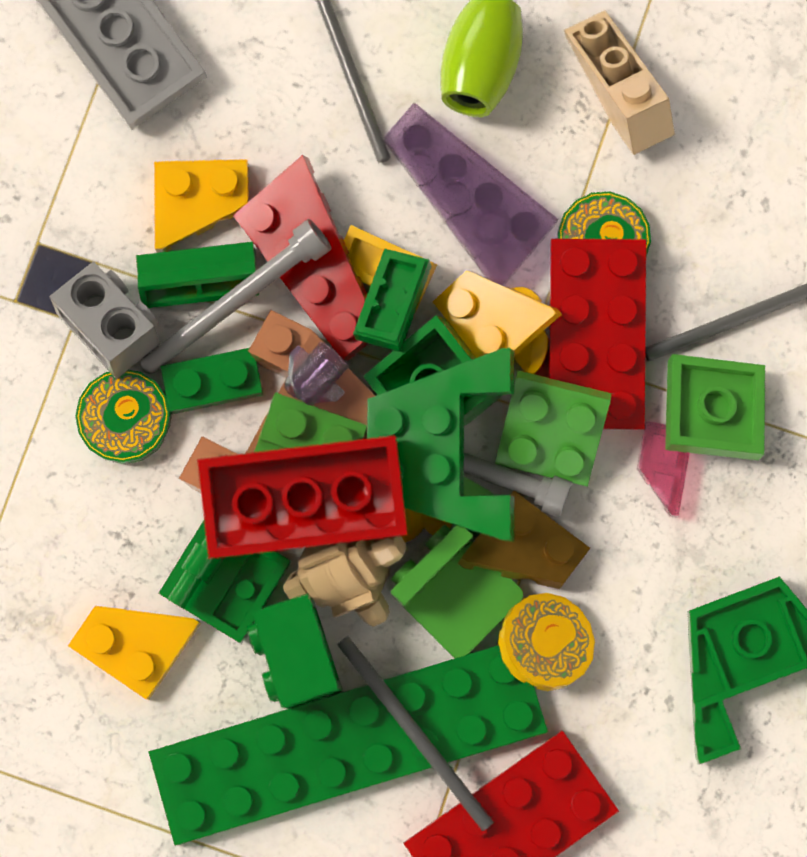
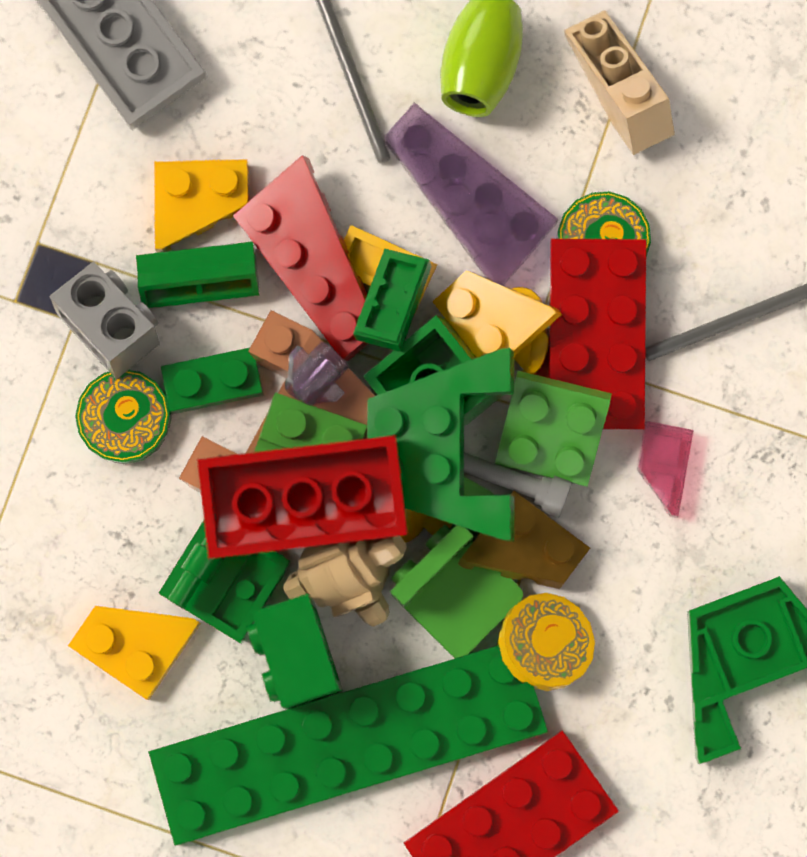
(304, 245): light grey piece -> none
(415, 733): dark grey axle -> none
(715, 407): bright green plate -> none

